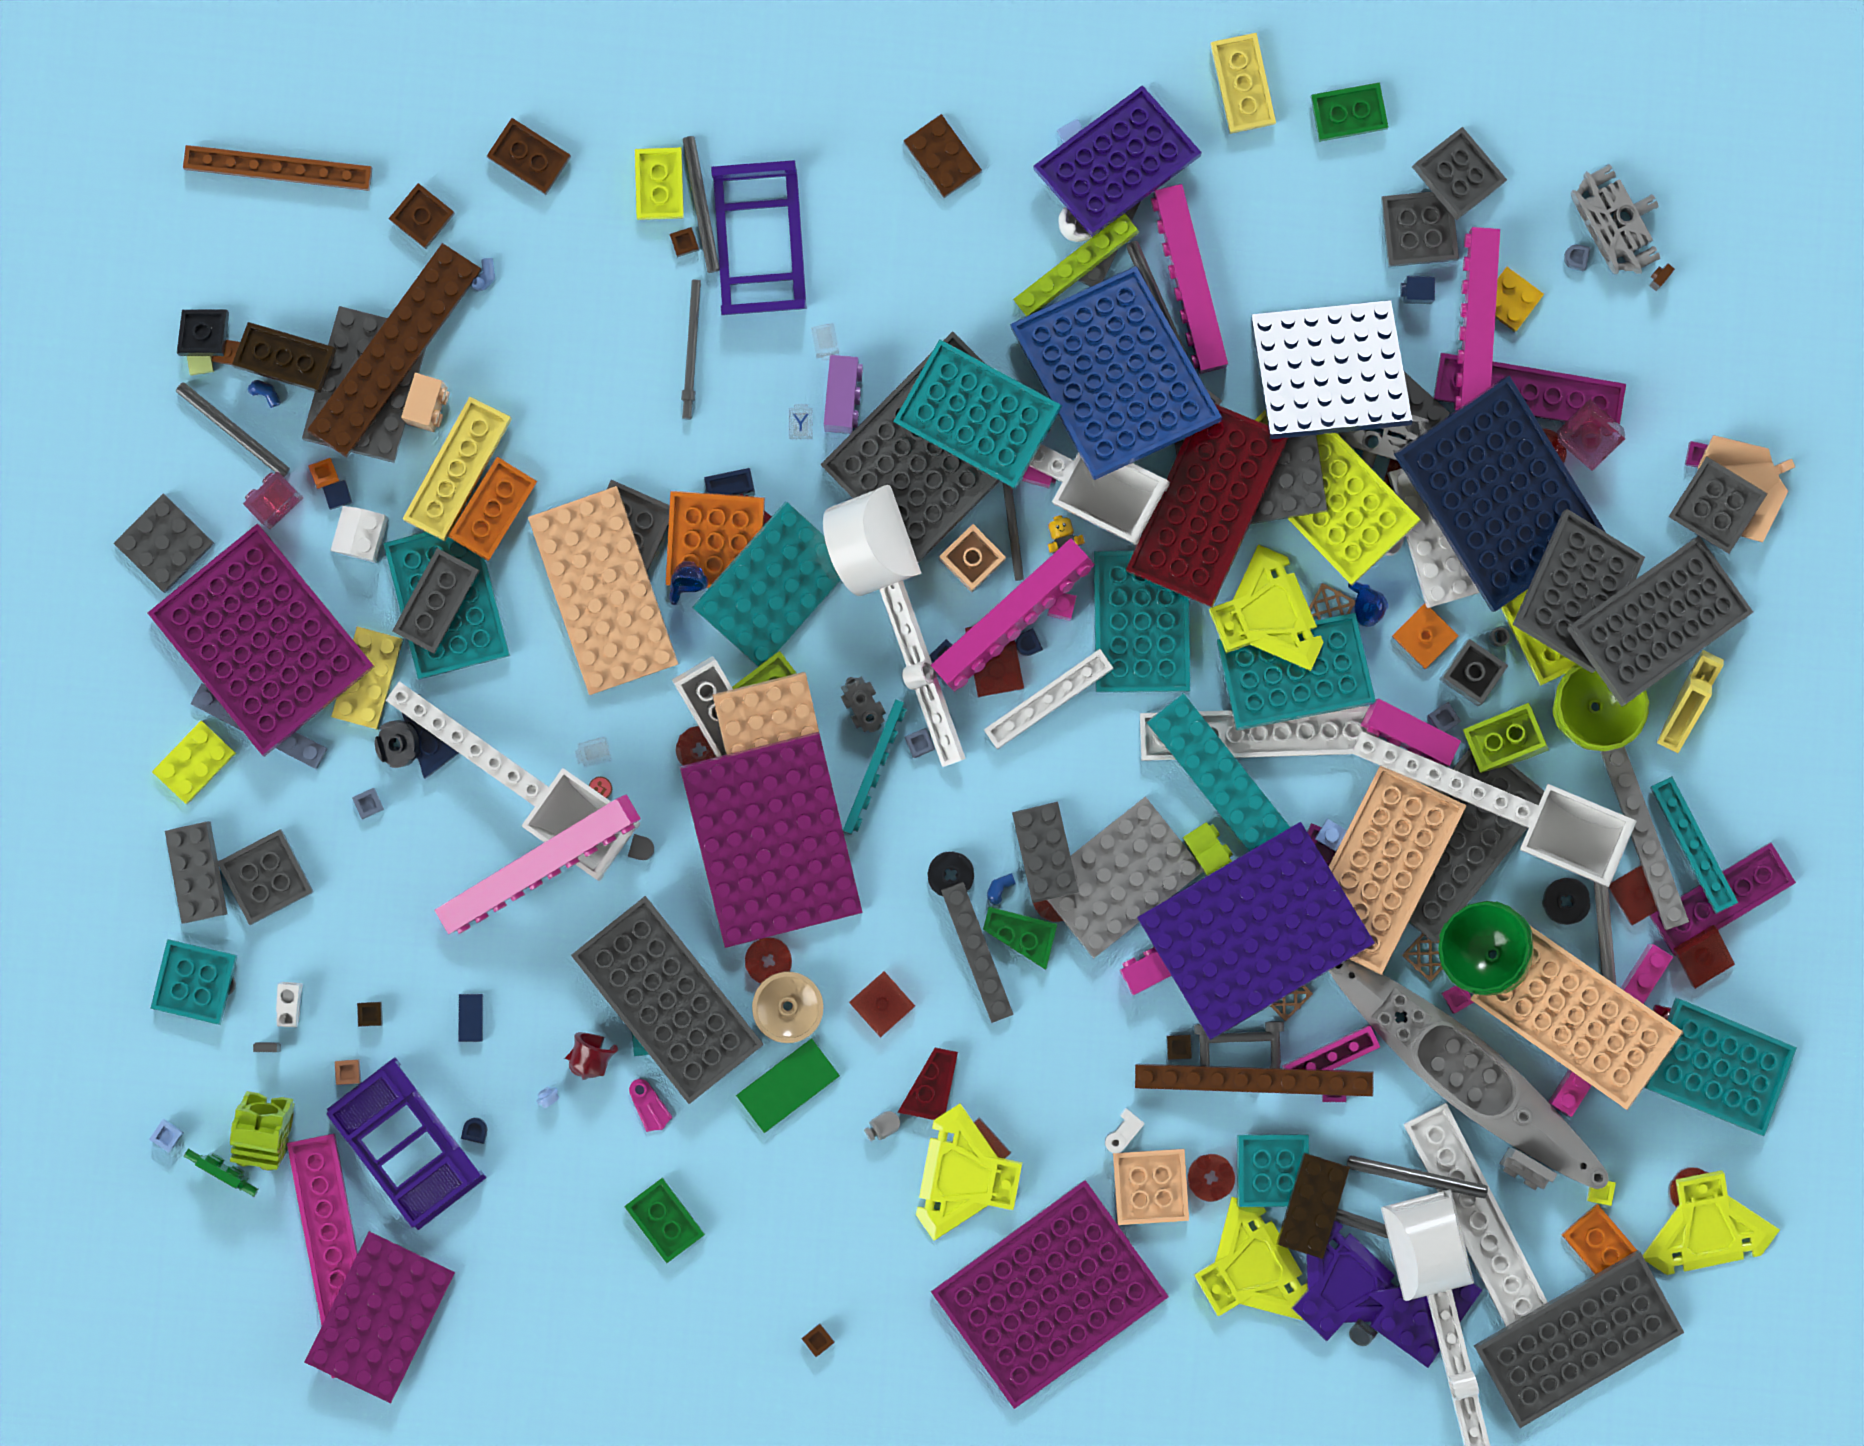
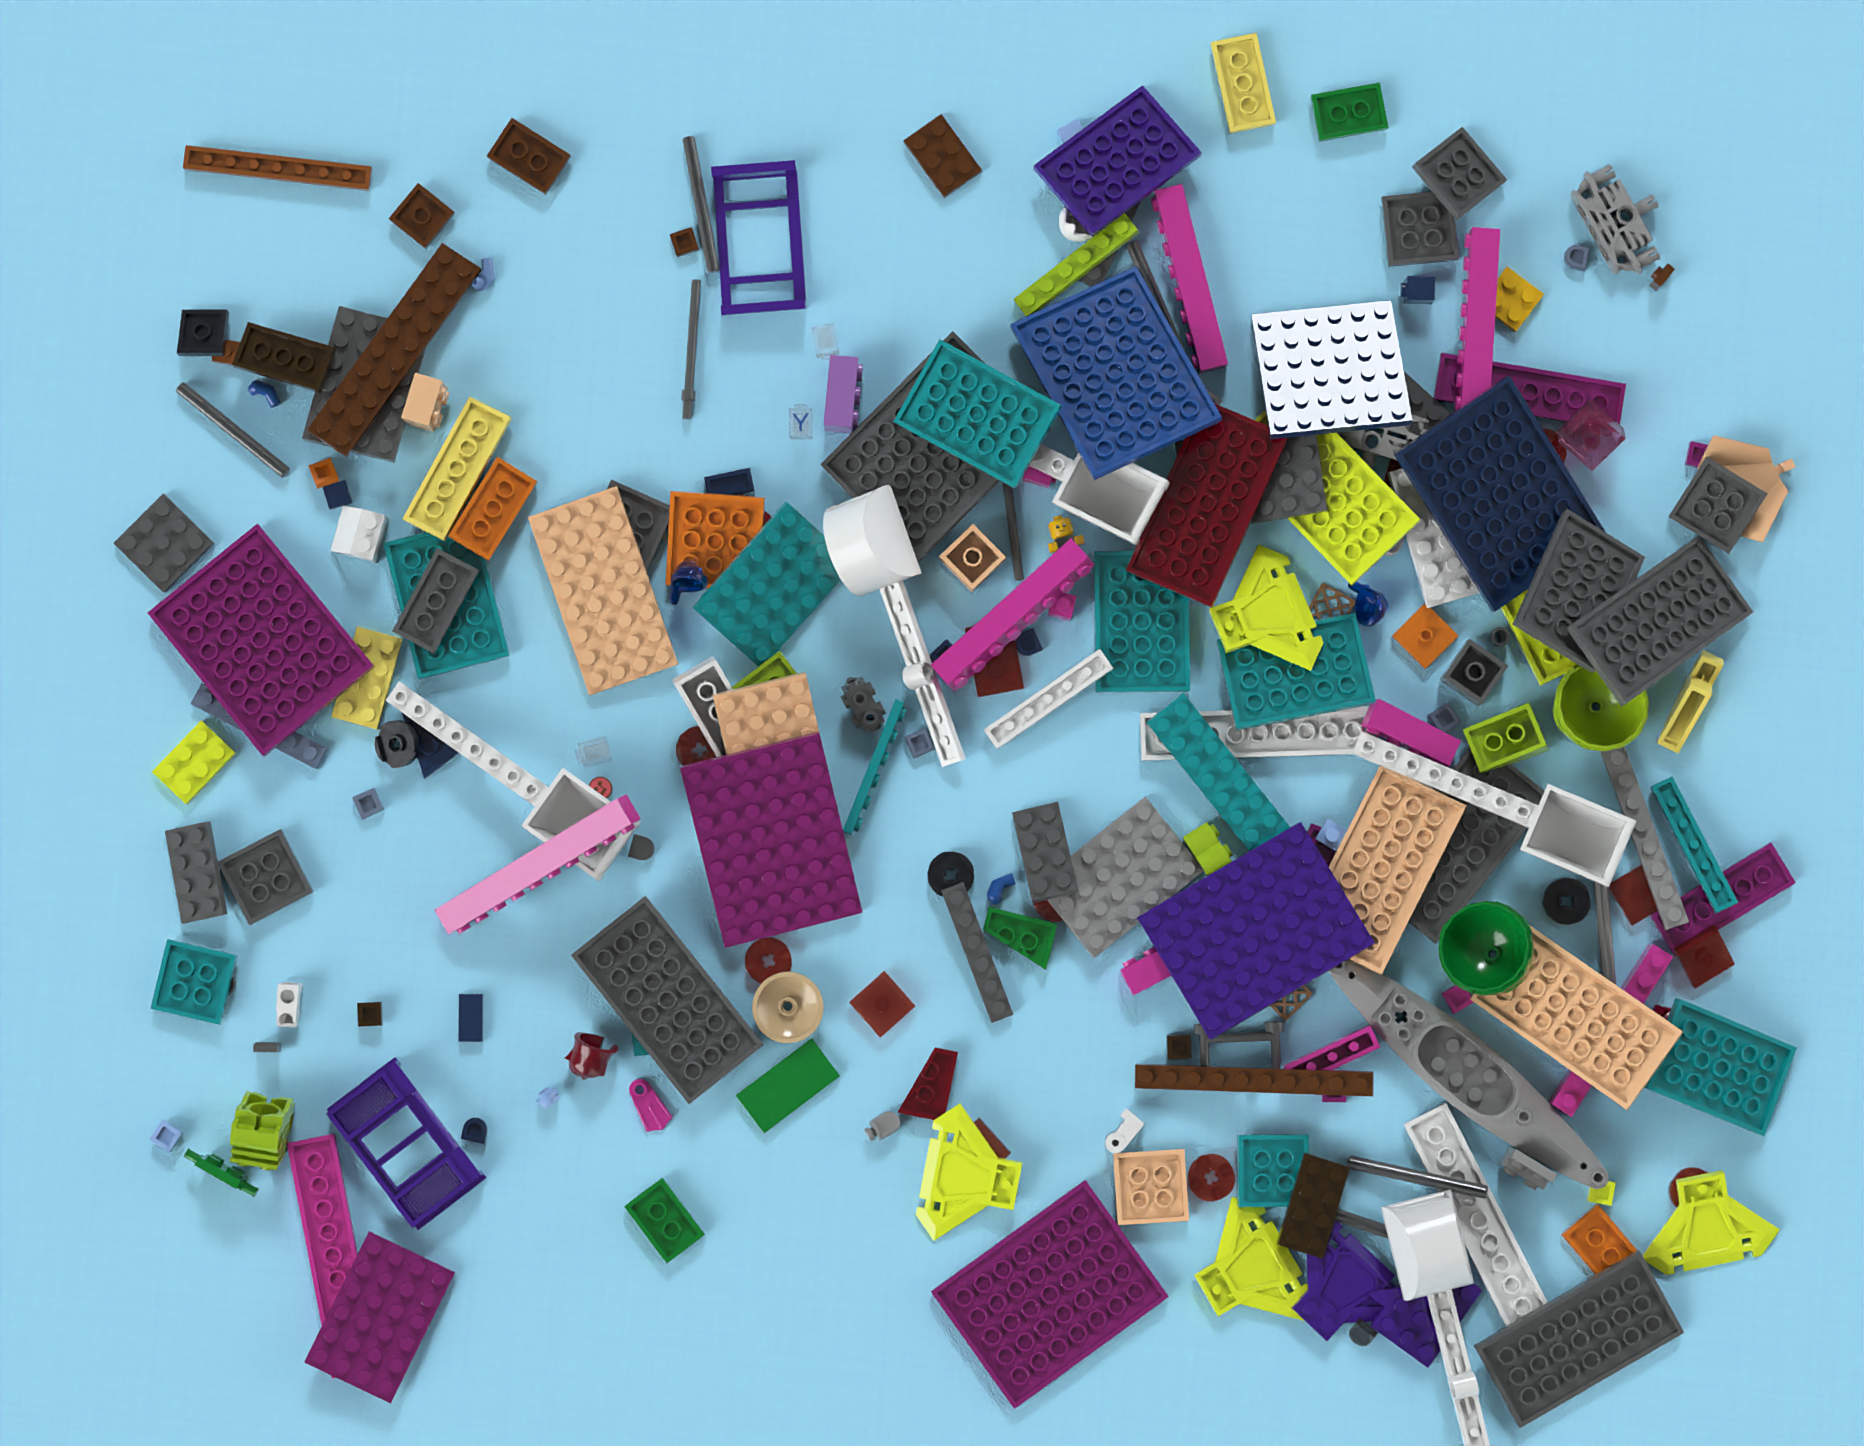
(200, 365): yellowish green tile -> none
(272, 499): clear pink brick -> none
(347, 1072): nougat tile -> none
(659, 183): neon yellow plate -> none
(818, 1340): reddish brown plate -> none
(1418, 966): medium nougat window -> none

